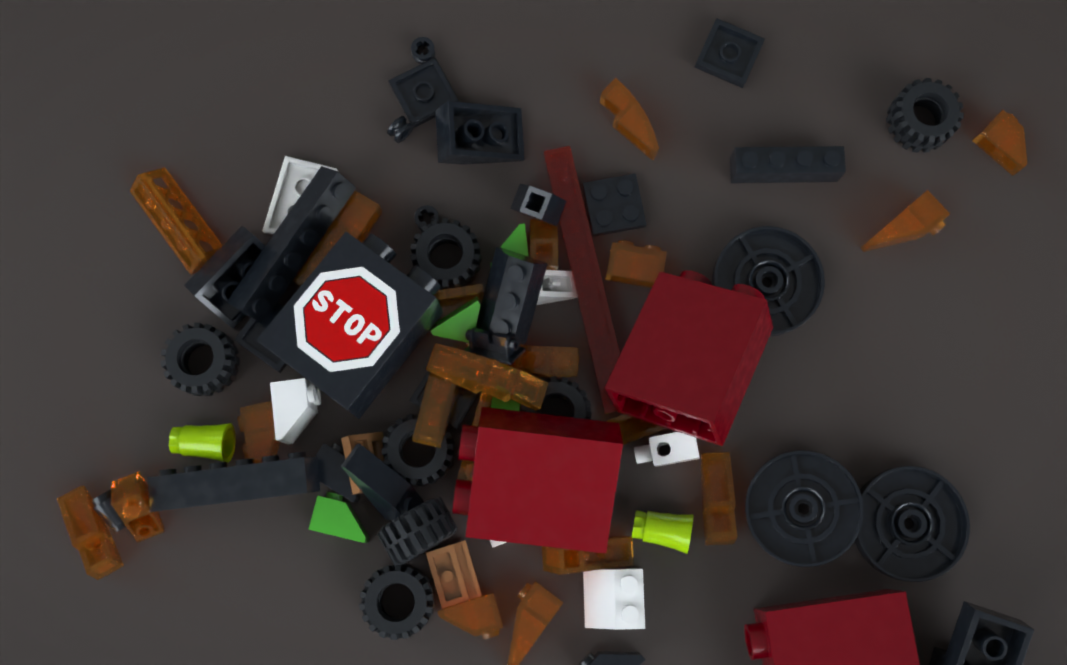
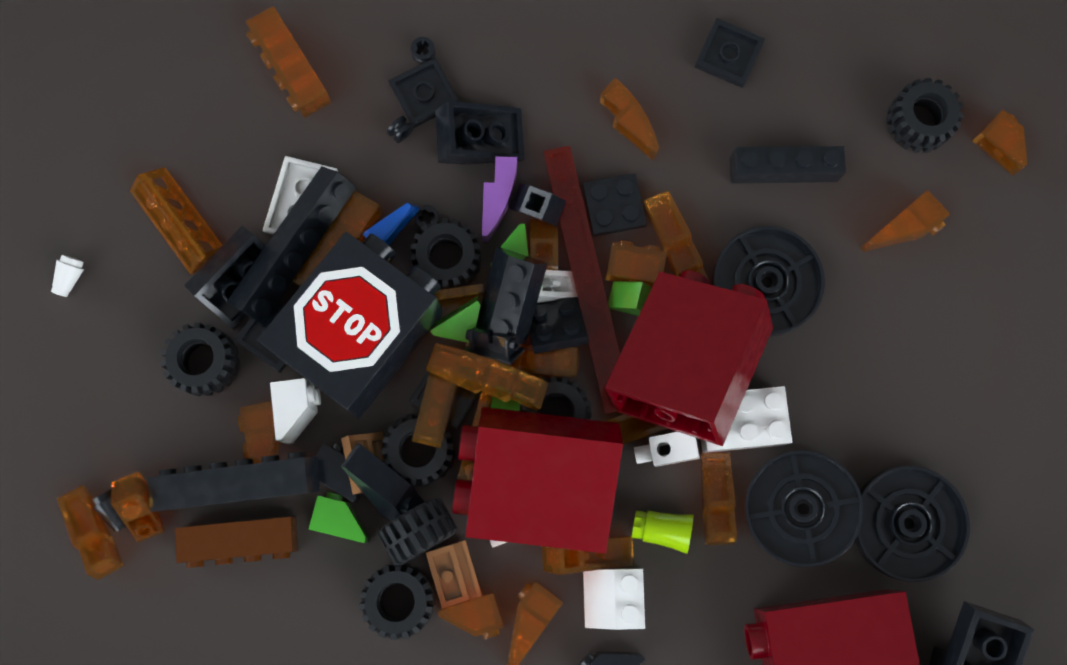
(66, 274): none -> white cone
(204, 441): lime plant -> none
(236, 539): none -> reddish brown brick
(288, 61): none -> clear orange brick
(393, 224): none -> blue slope
(498, 195): none -> medium lavender slope
(557, 326): none -> black plate
(628, 297): none -> bright green slope
(673, 234): none -> clear orange slope
(758, 423): none -> white brick

